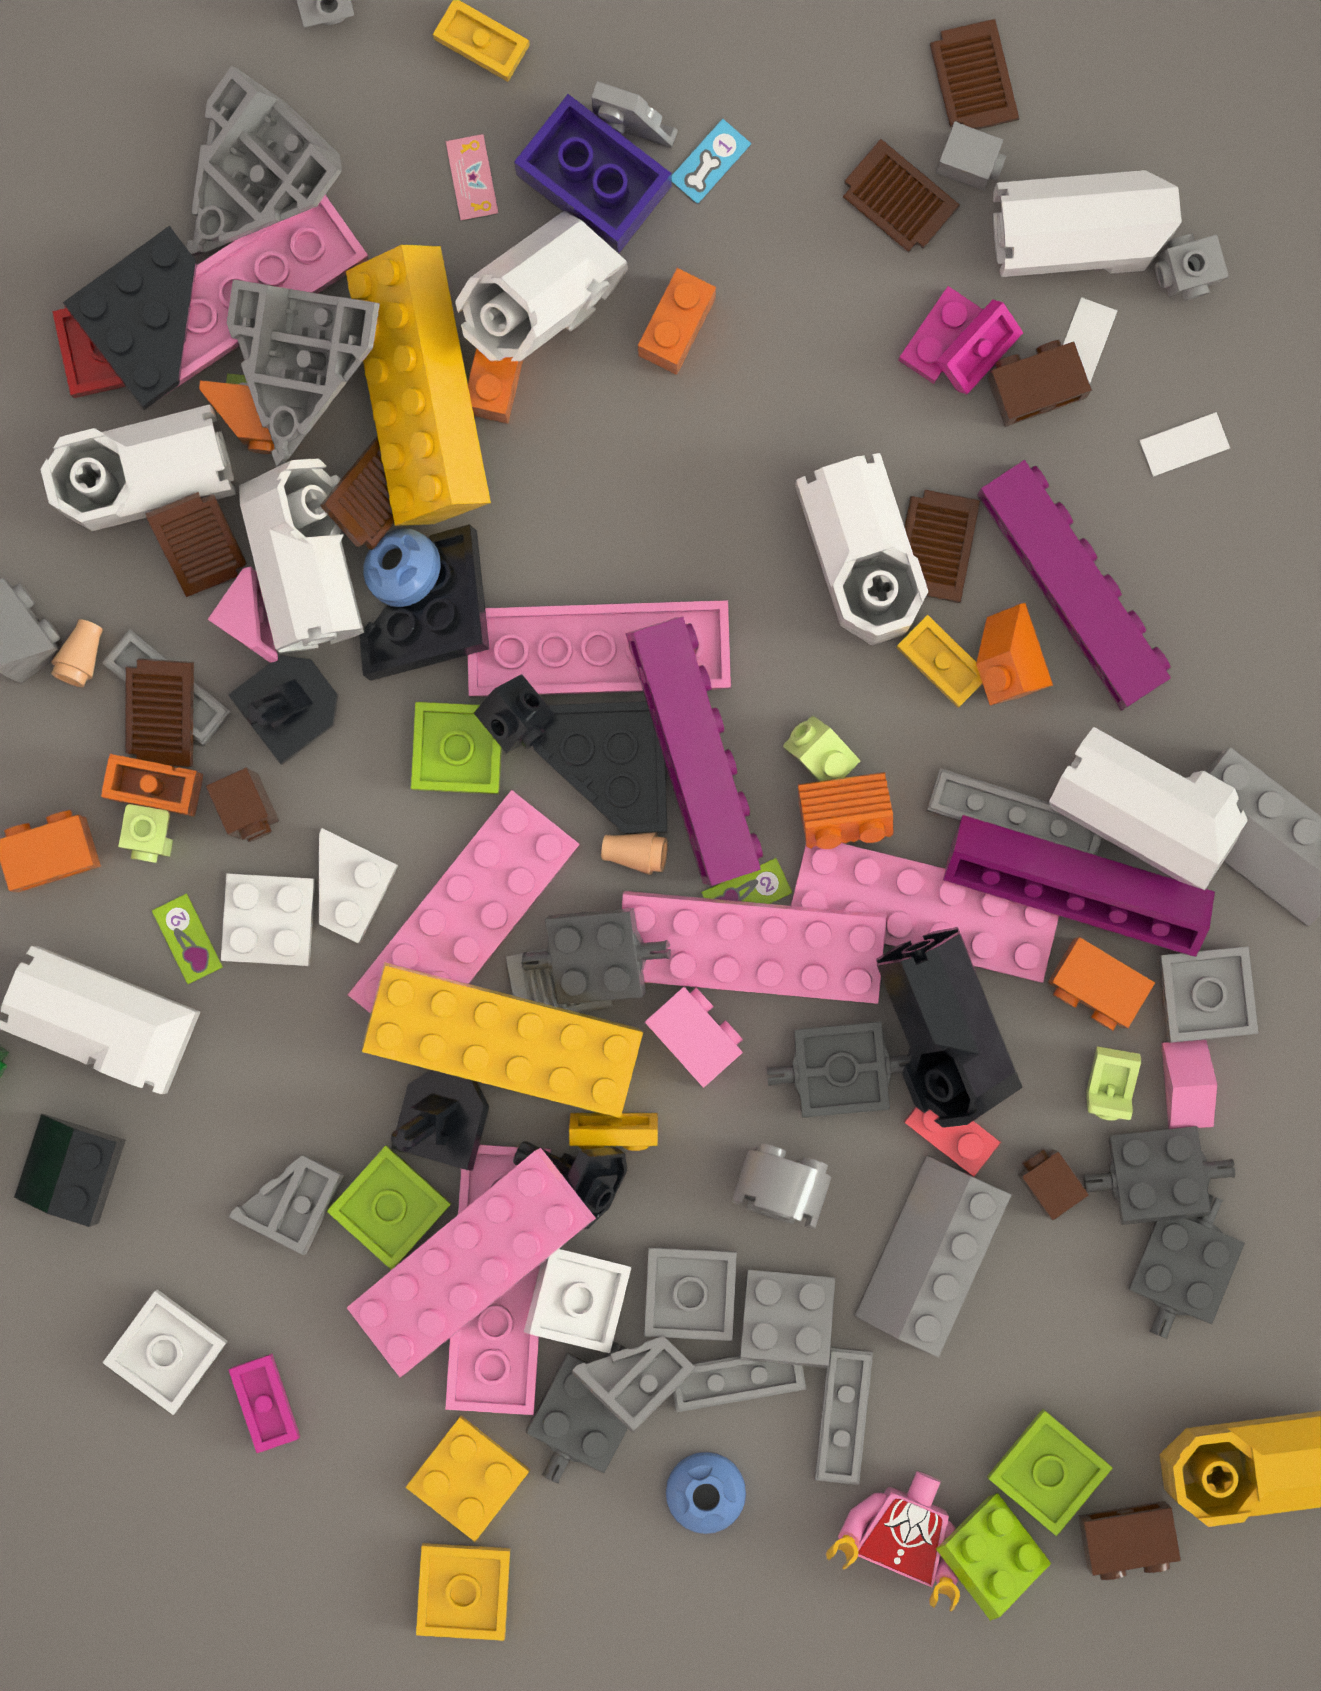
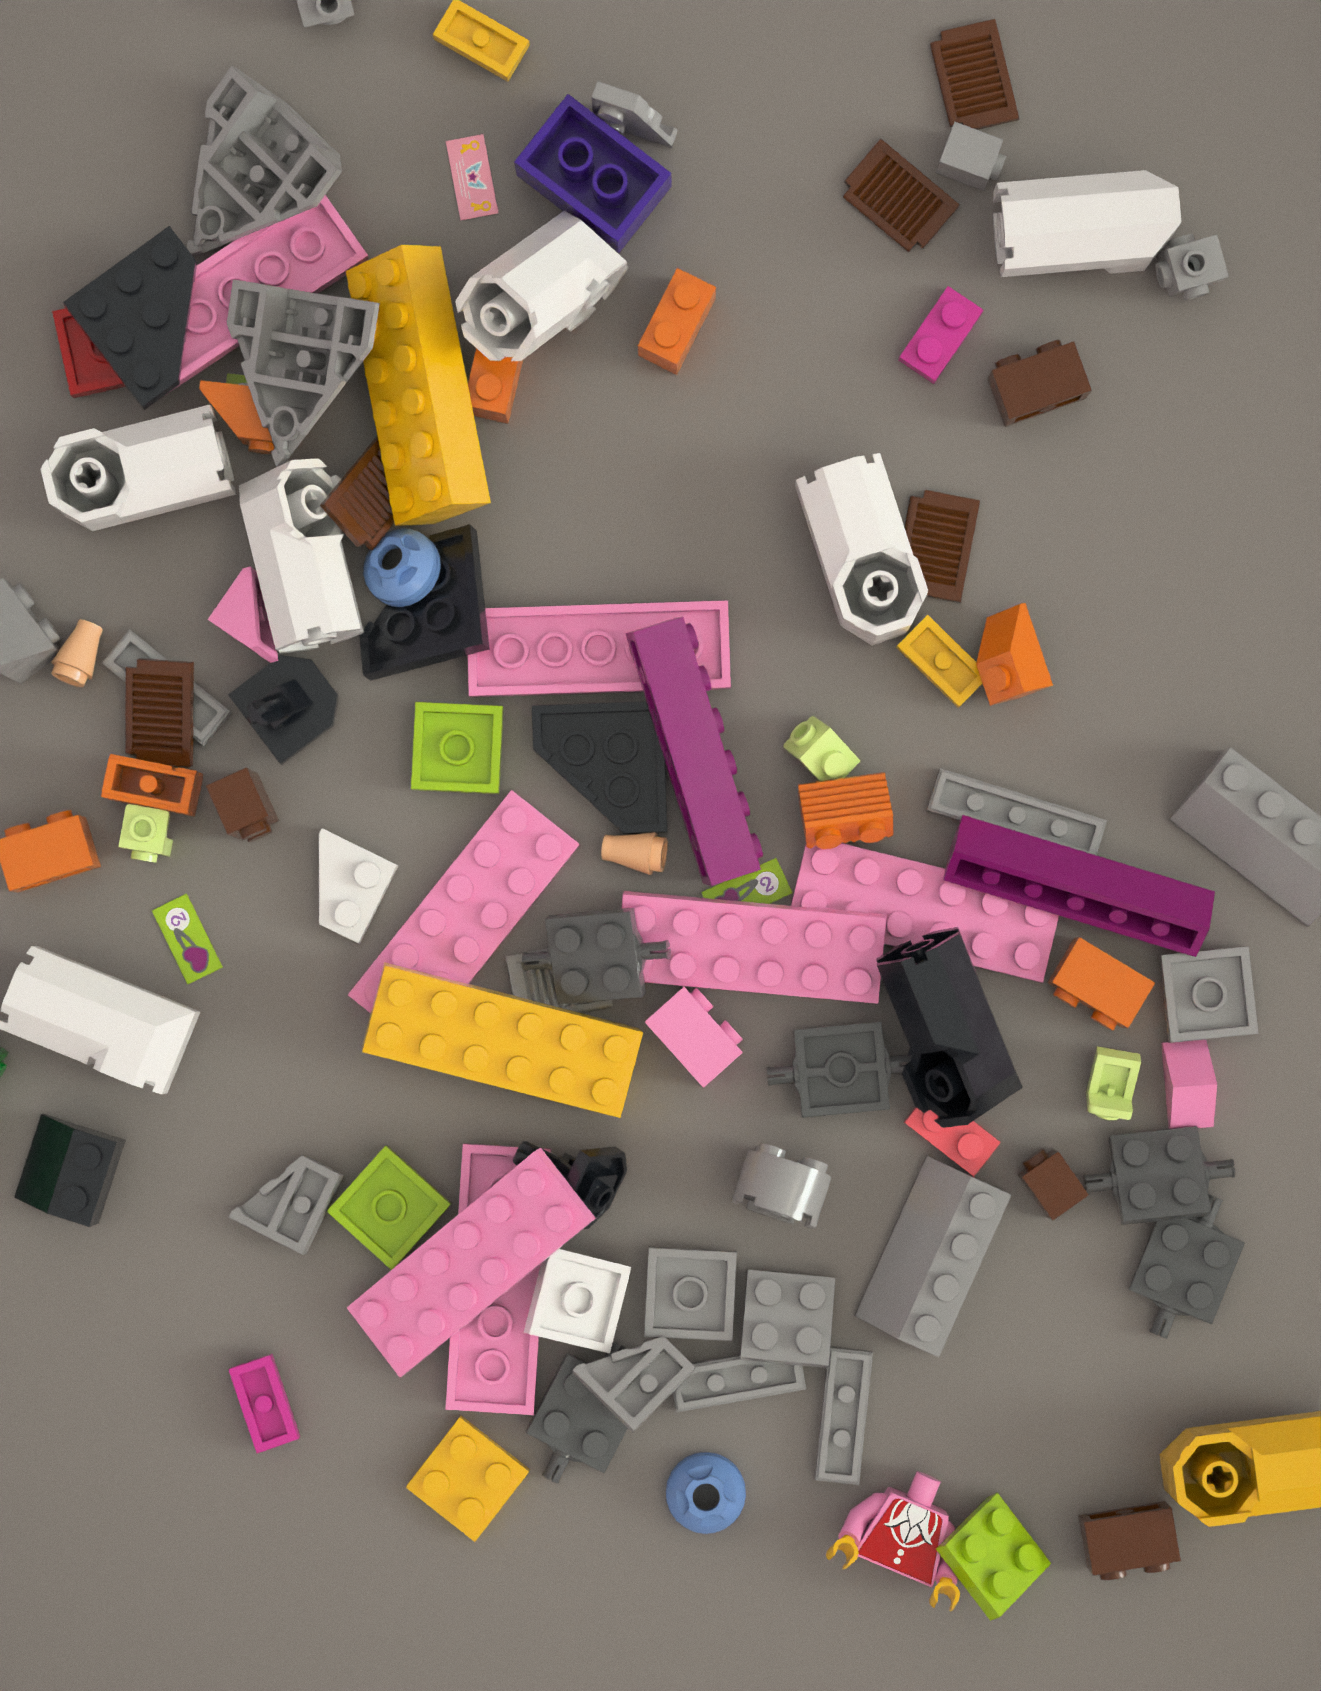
(165, 1352): white plate -> none
(197, 542): reddish brown window -> none
(268, 919): white plate -> none
(442, 1119): black piece -> none
(463, 1591): yellow plate -> none
(514, 714): black brick -> none
(599, 1130): yellow plate -> none
(710, 161): medium azure sticker -> none
(979, 346): dark pink plate -> none
(1049, 1472): lime plate -> none
(1074, 585): magenta brick -> none
(1089, 332): white sticker -> none
(1150, 810): white brick -> none
(1184, 444): white sticker -> none

